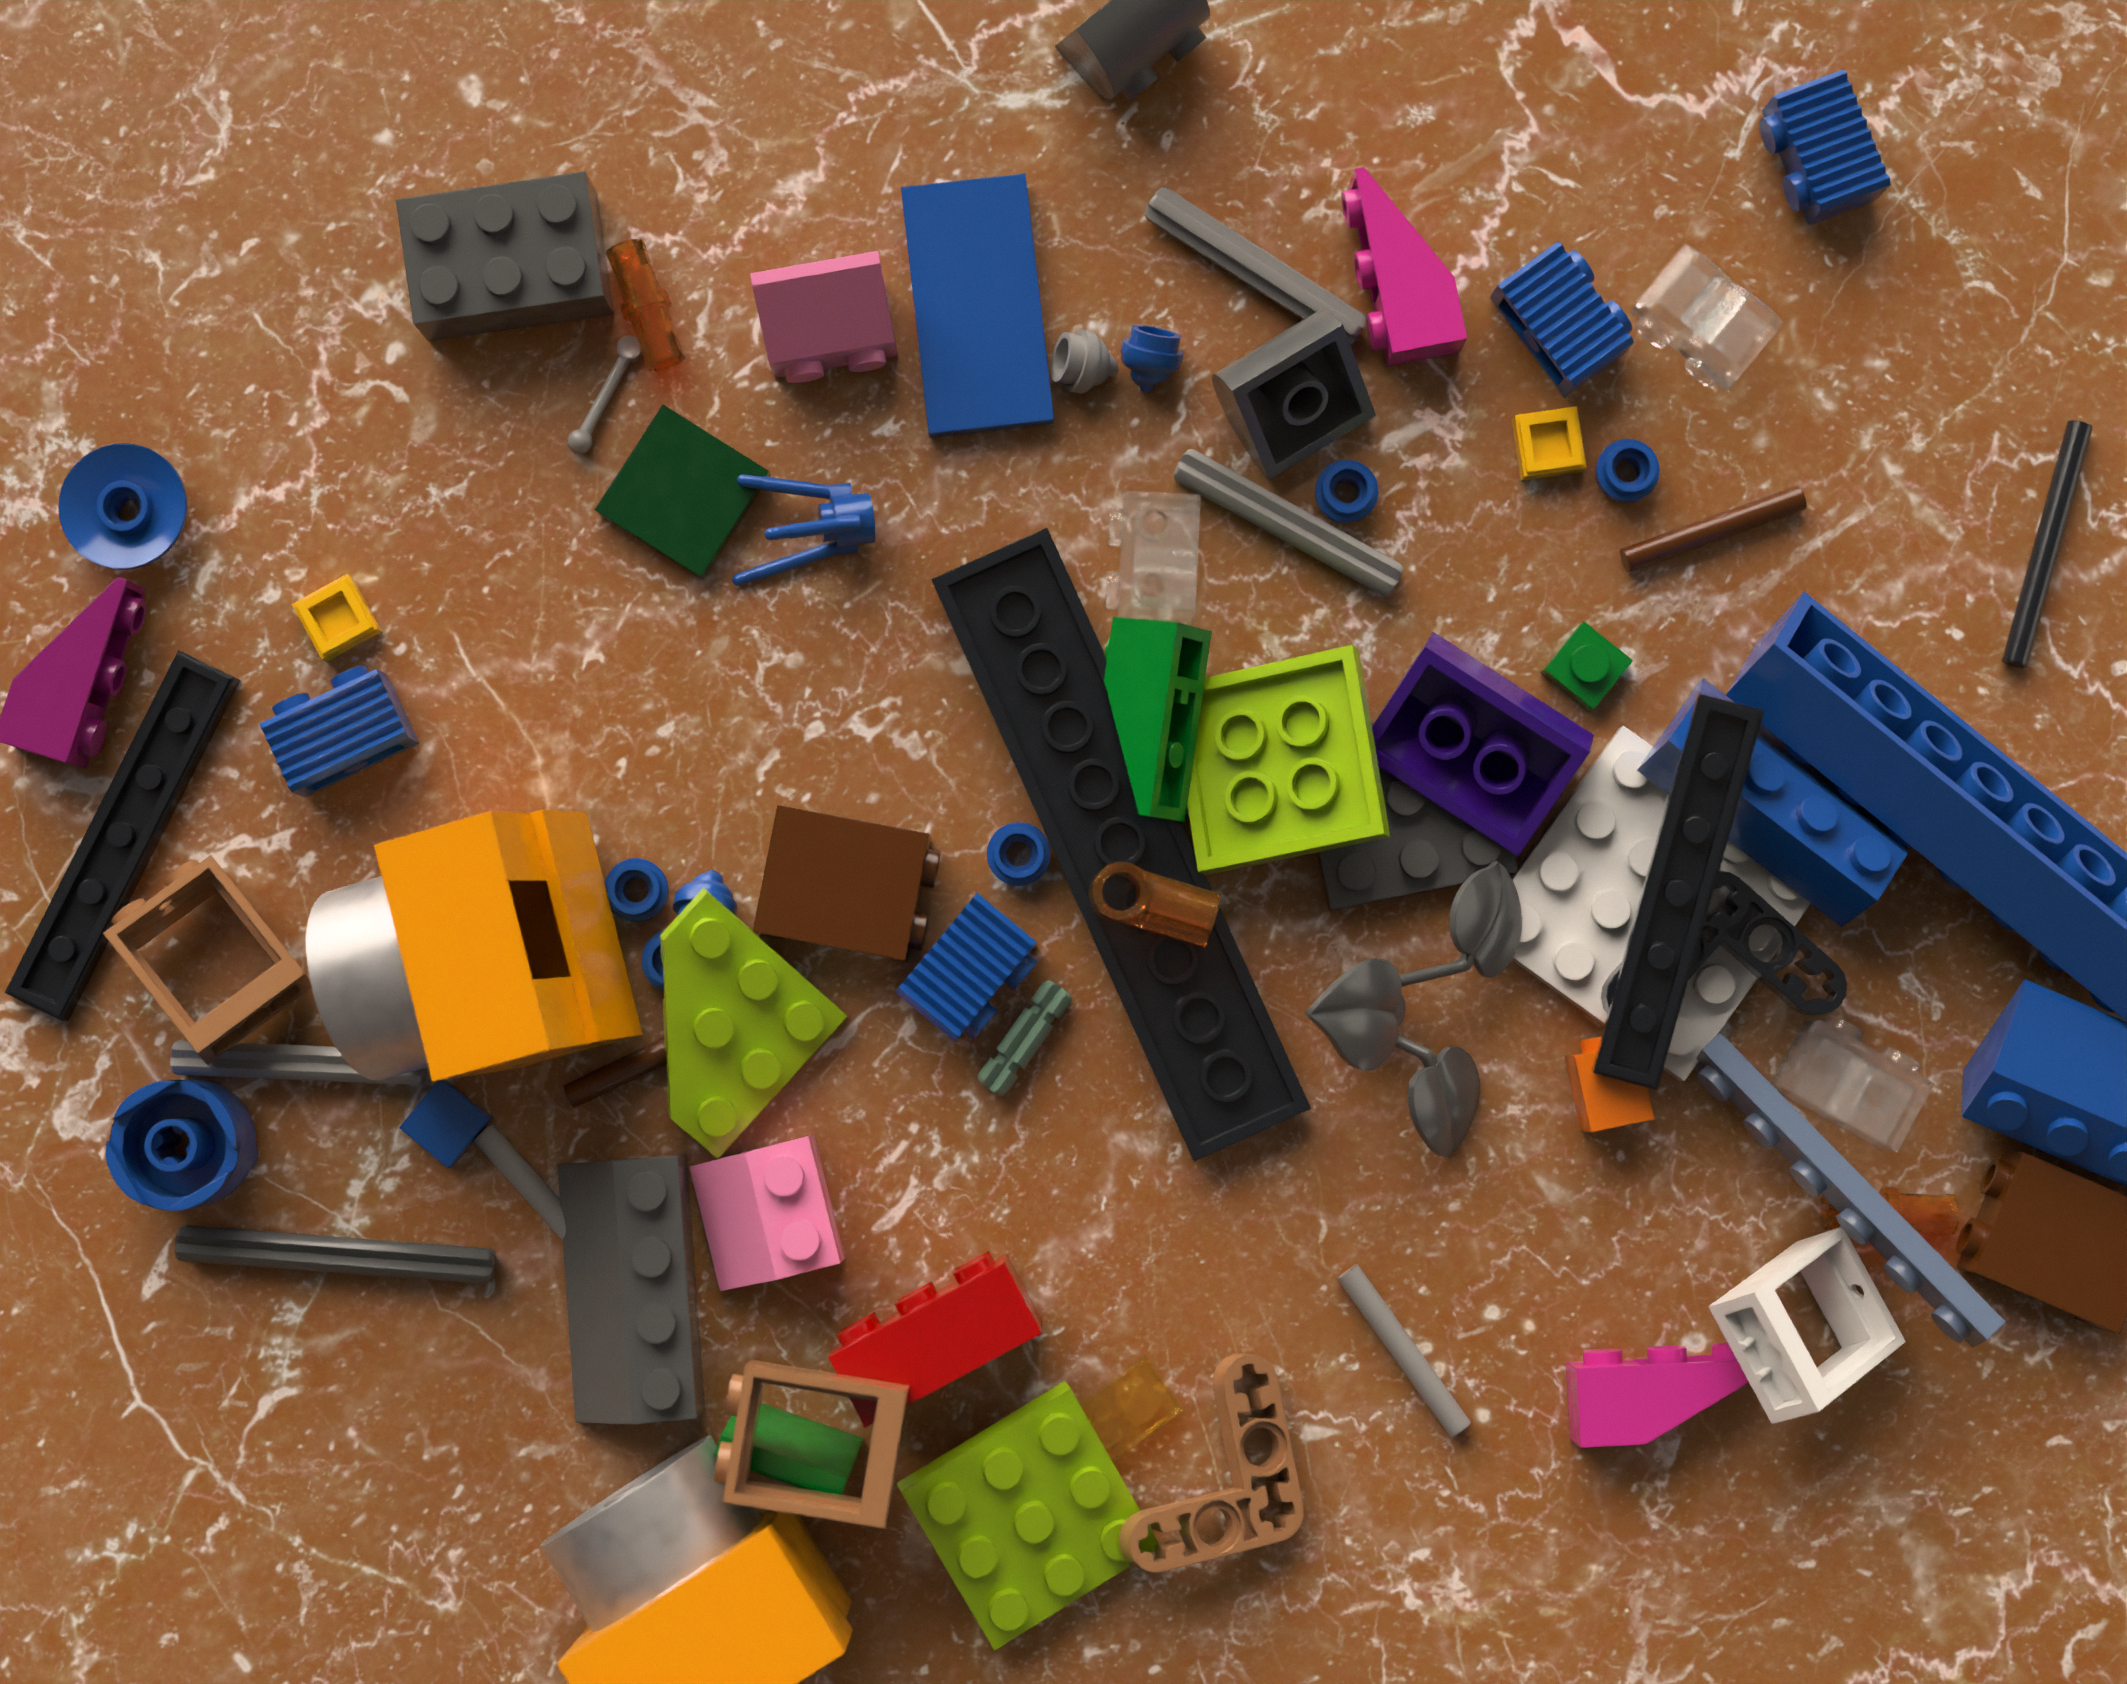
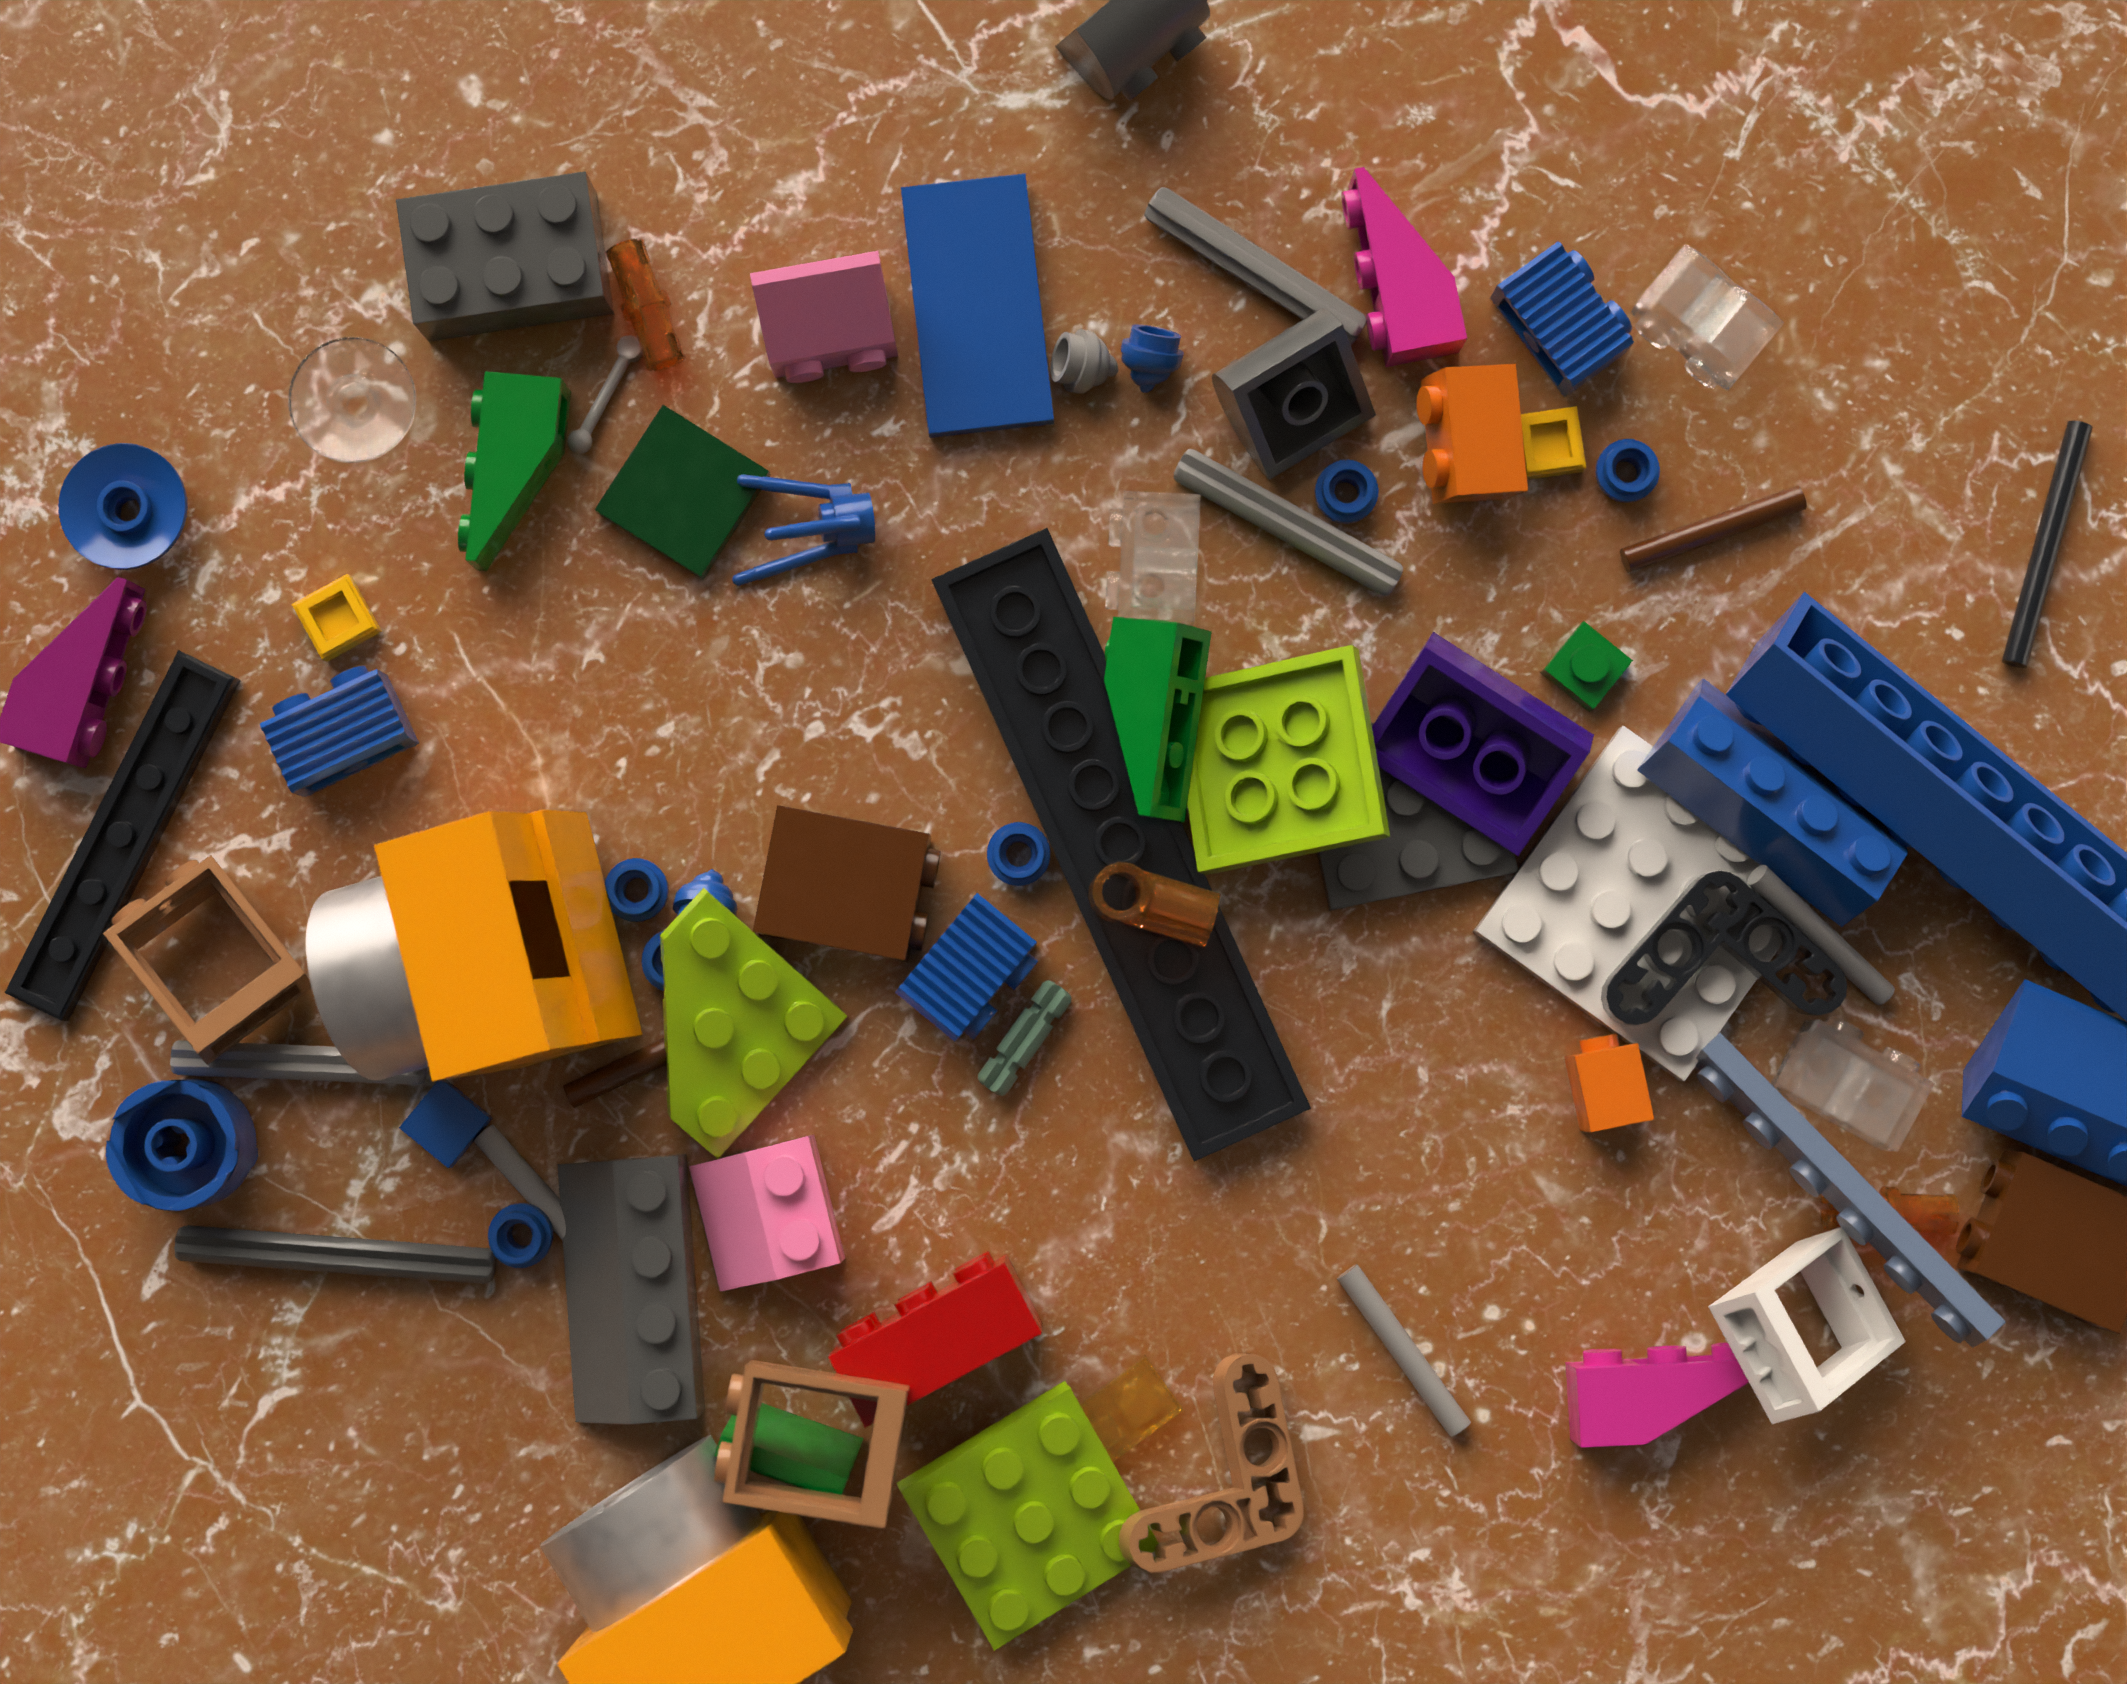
(334, 376): none -> clear dish
(502, 1240): none -> blue plate
(518, 447): none -> green slope
(1366, 1008): dark grey plant -> none
(1472, 434): none -> orange brick
(1677, 890): black tile -> none
(1809, 923): none -> light grey bar
(1823, 148): blue brick -> none

